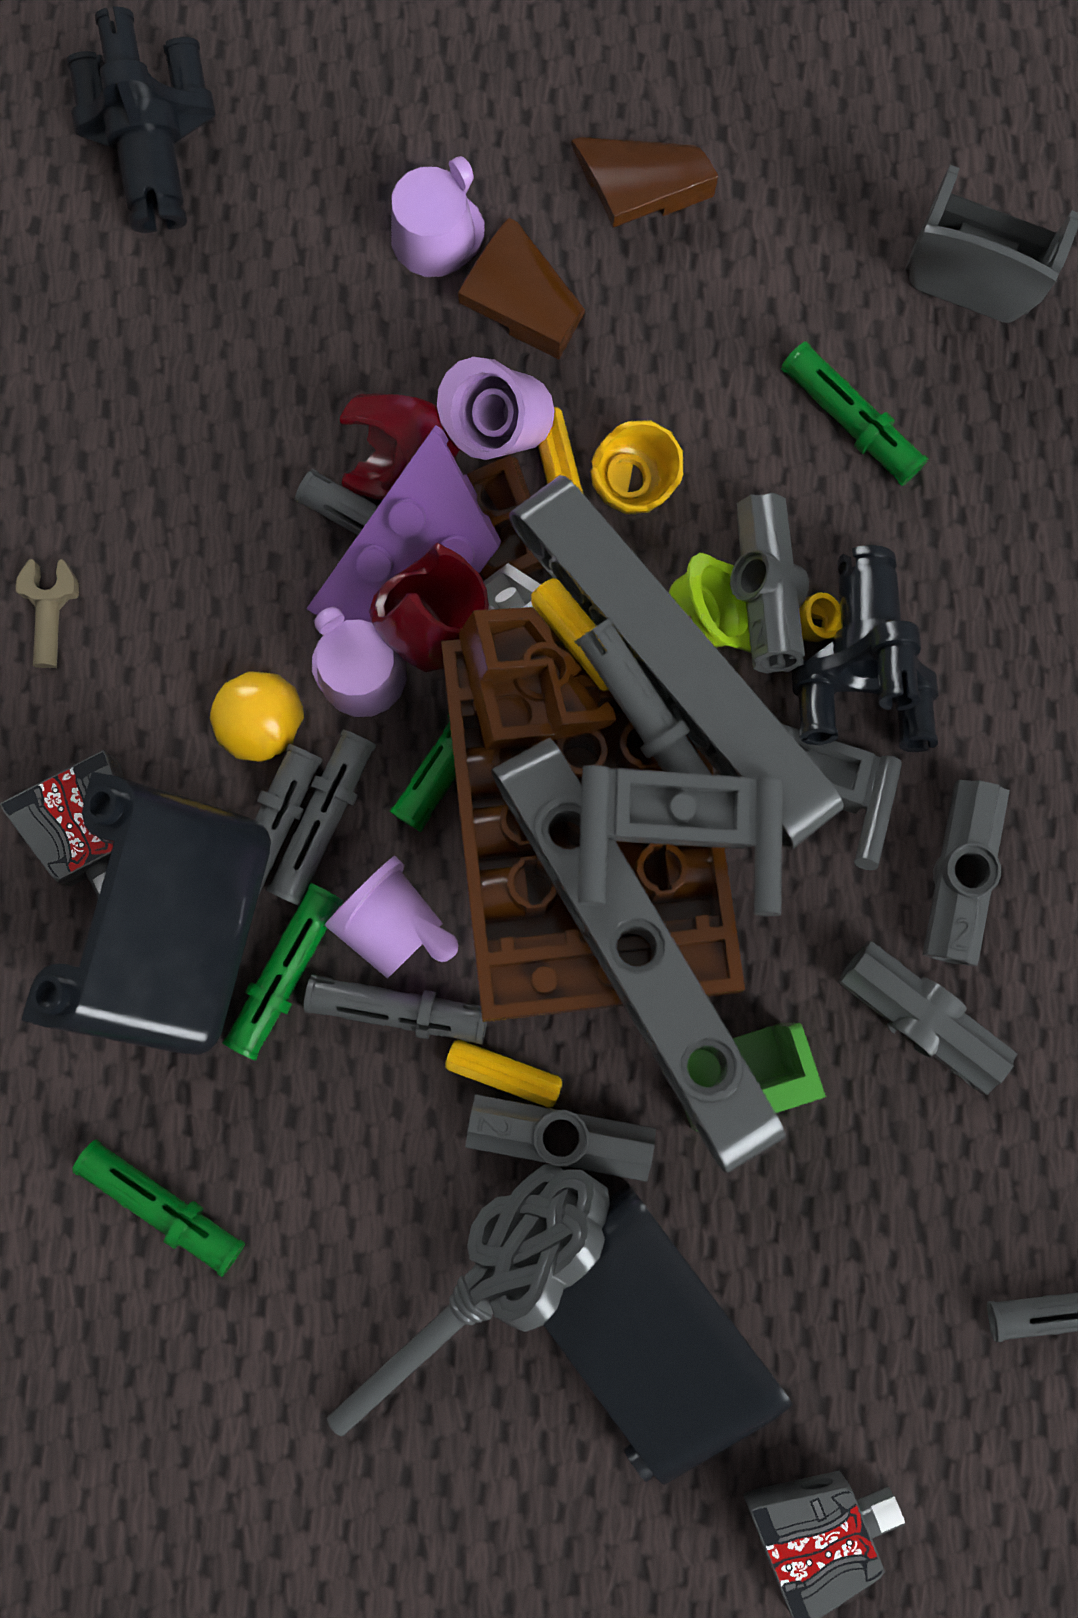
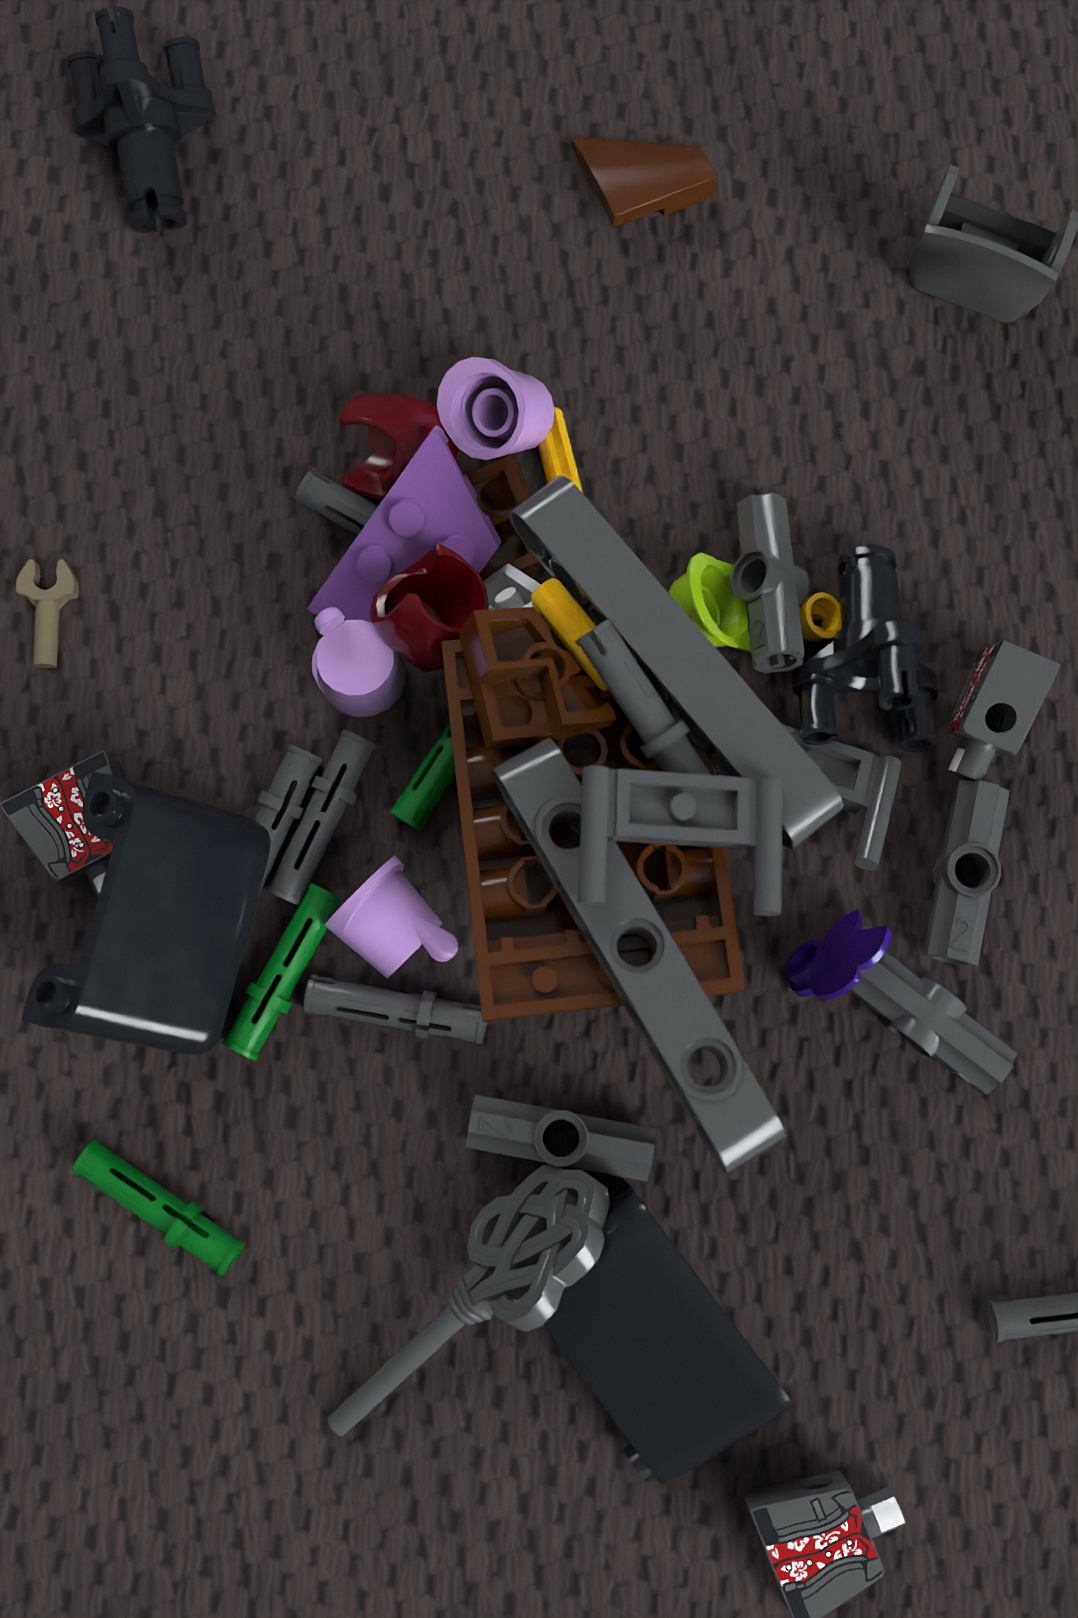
(256, 716): yellow hair -> none
(434, 221): lavender hat -> none
(503, 1073): yellow axle -> none
(522, 292): reddish brown slope -> none
(648, 448): yellow hair -> none
(777, 1060): bright green panel -> none
(836, 962): none -> dark purple plate
(856, 415): green pin -> none
(998, 676): none -> dark grey torso

